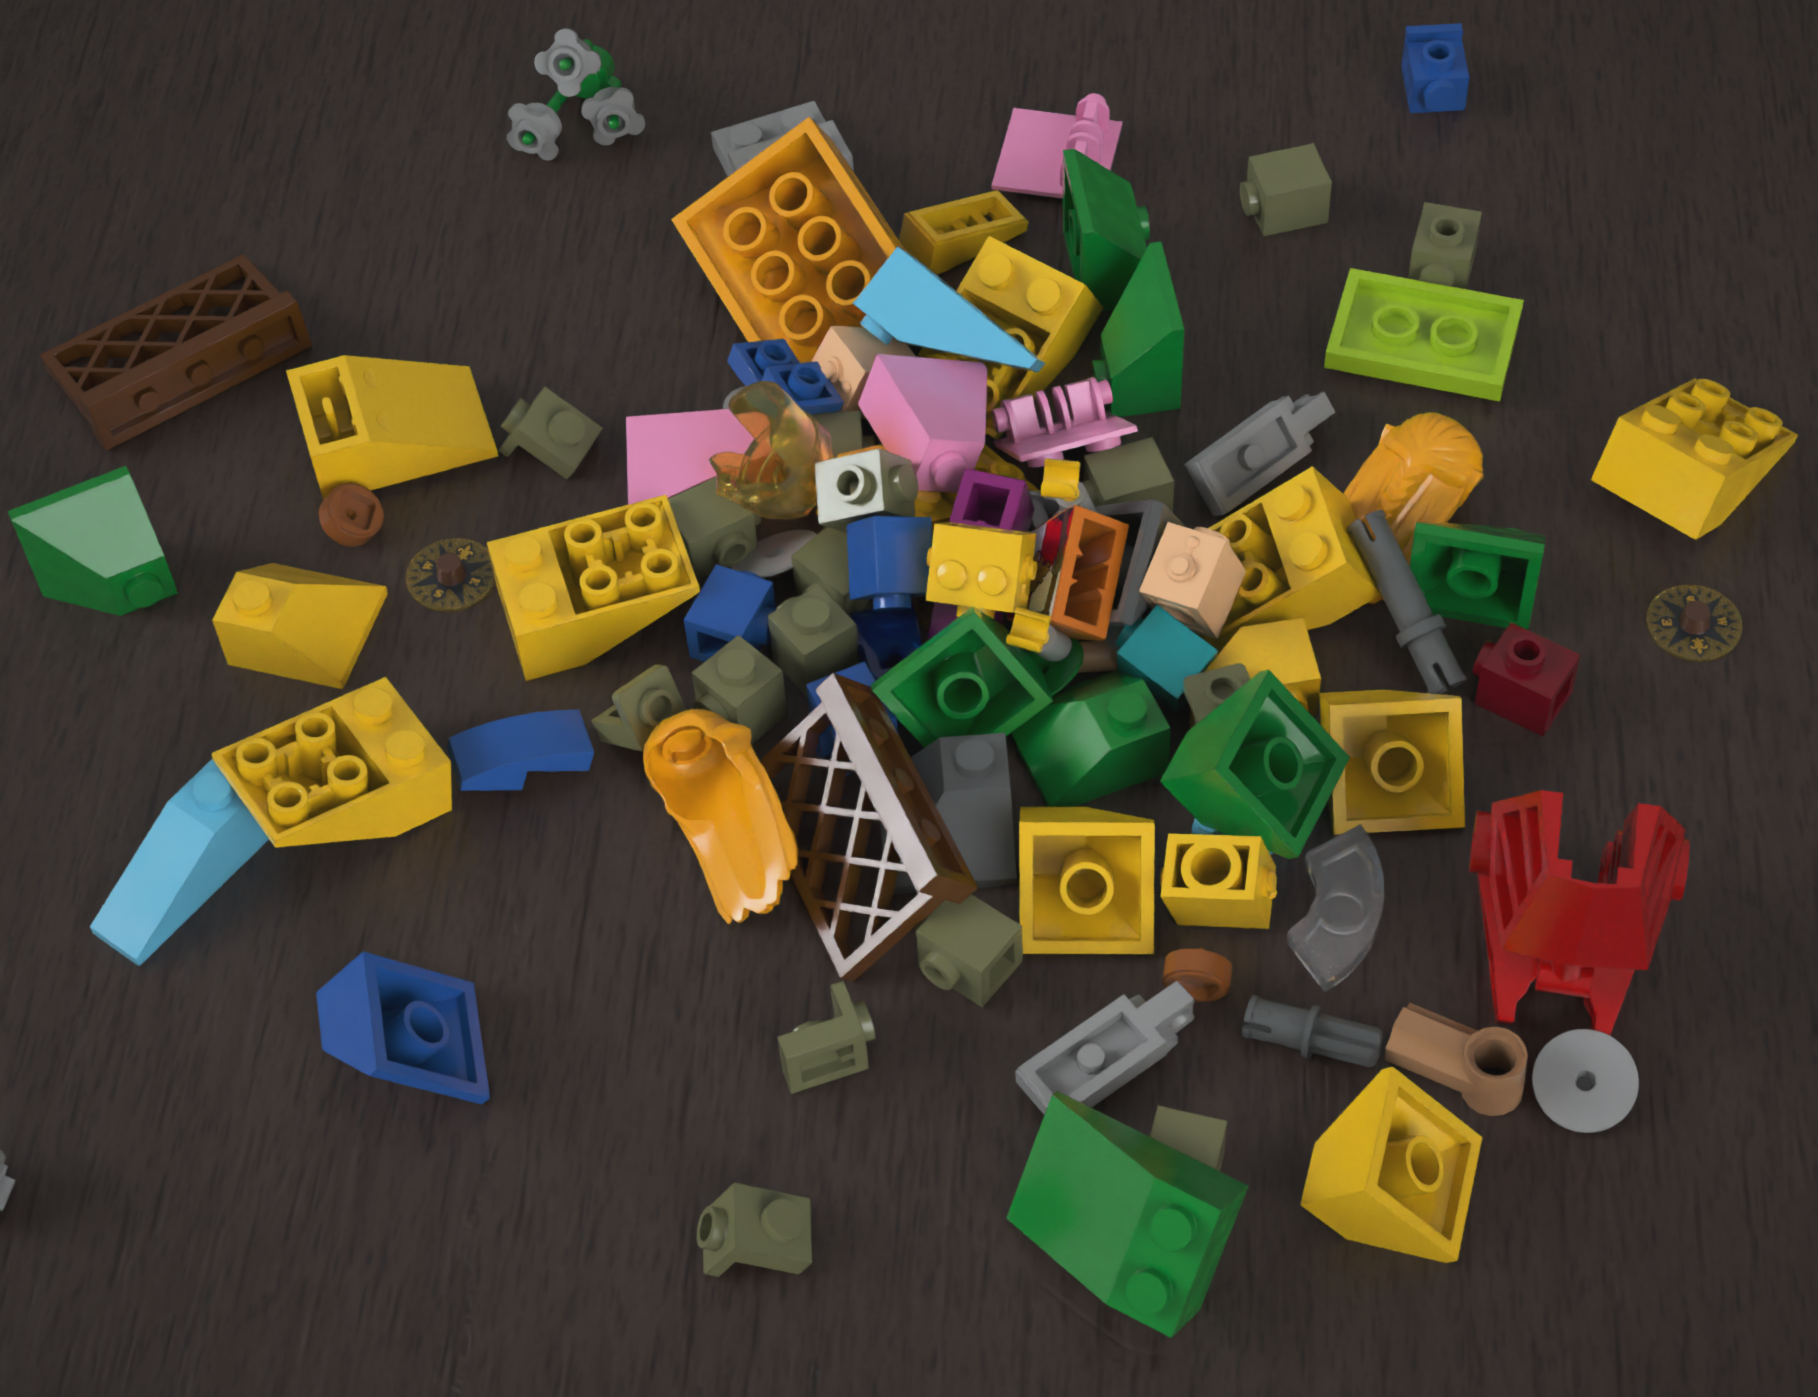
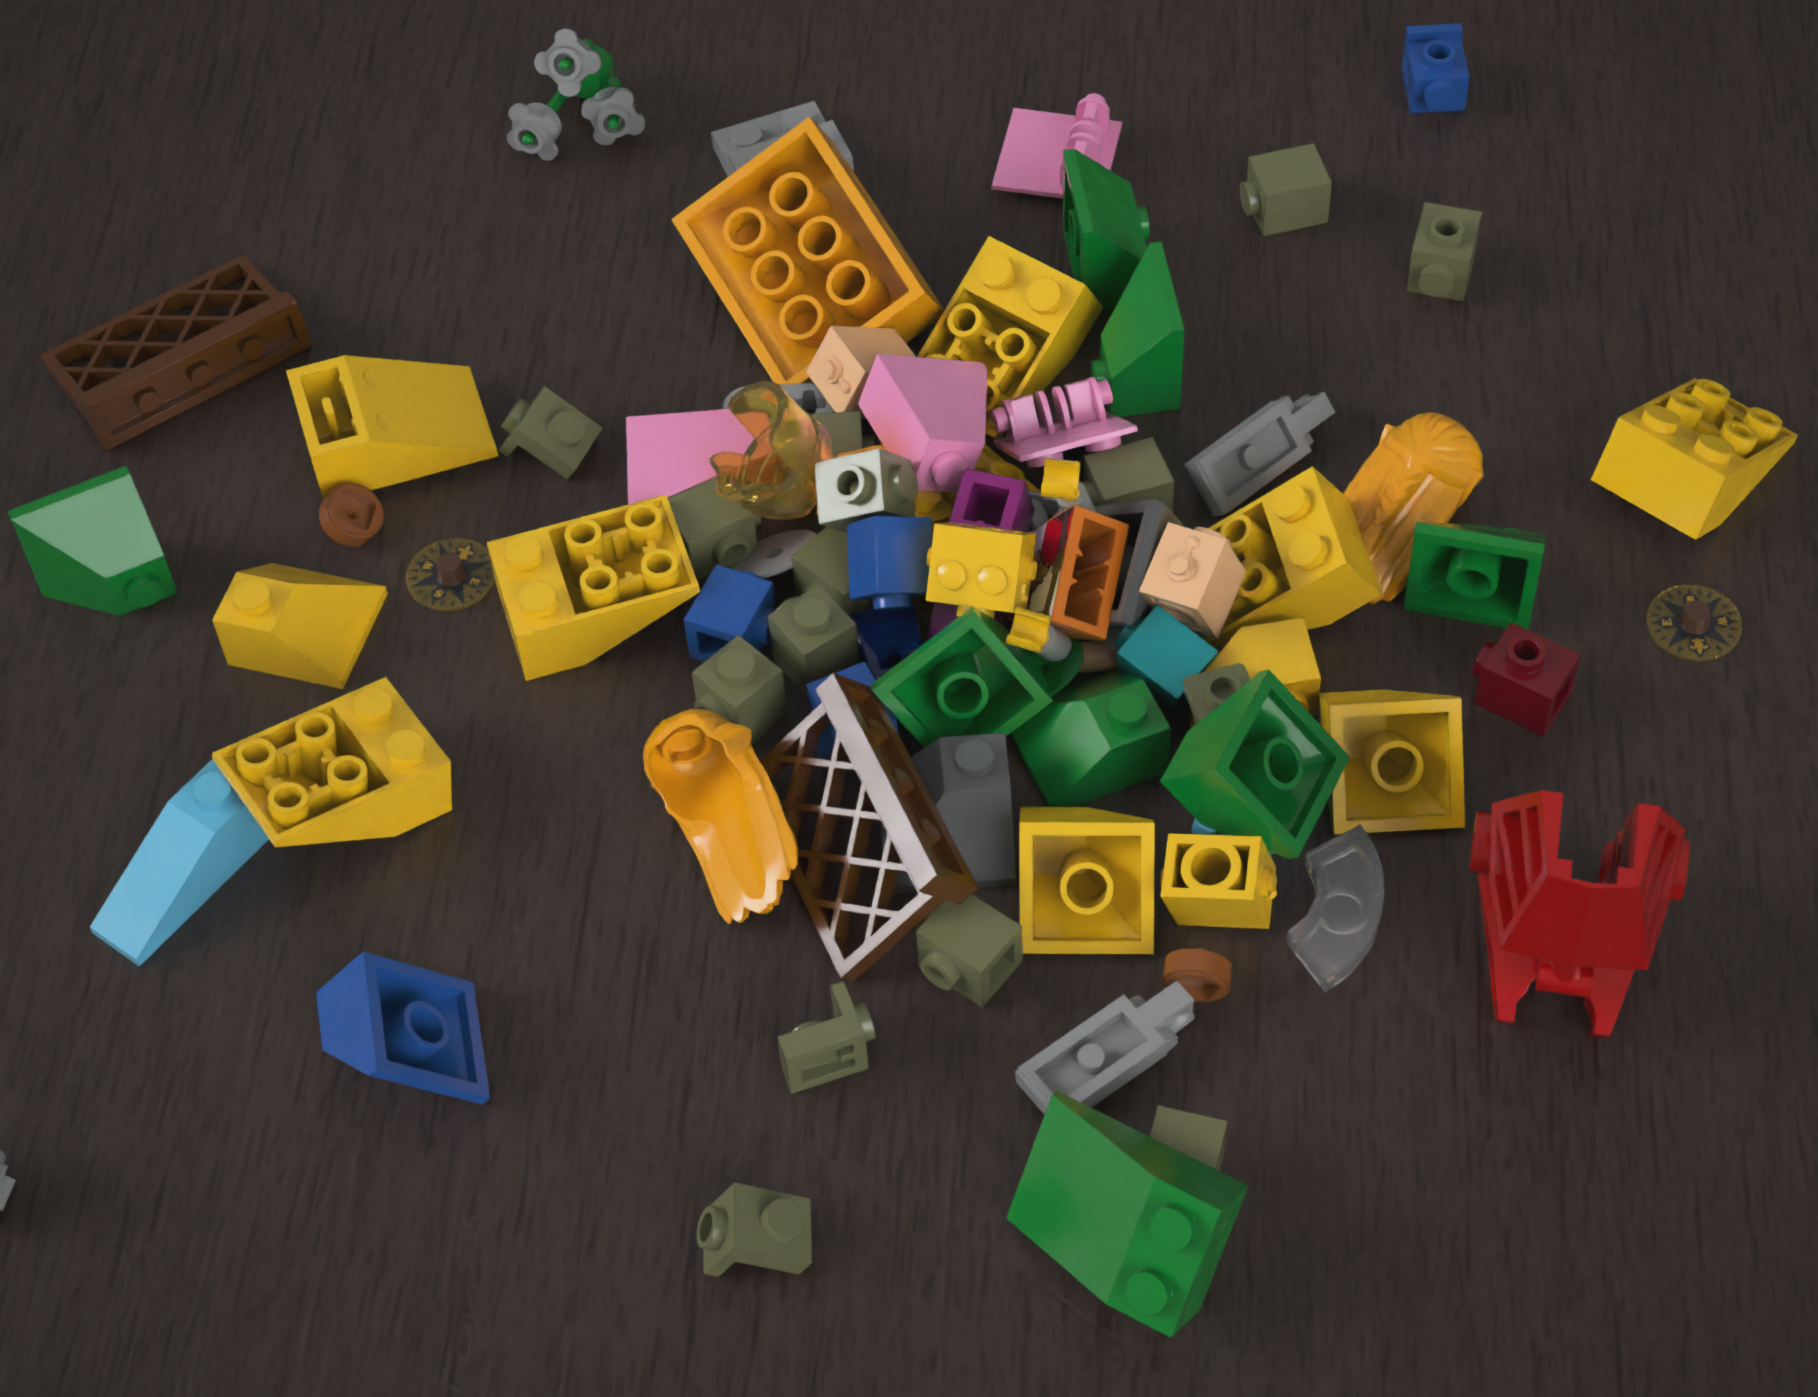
(505, 749): blue slope -> none
(639, 709): olive bracket -> none
(777, 363): blue slope -> none
(927, 313): medium azure slope -> none
(941, 236): yellow slope -> none
(1312, 1031): dark grey axle -> none
(1395, 1171): yellow slope -> none
(1407, 603): dark grey pin -> none
(1424, 334): lime plate -> none
(1457, 1055): medium nougat piece -> none
(1585, 1081): light grey piece -> none

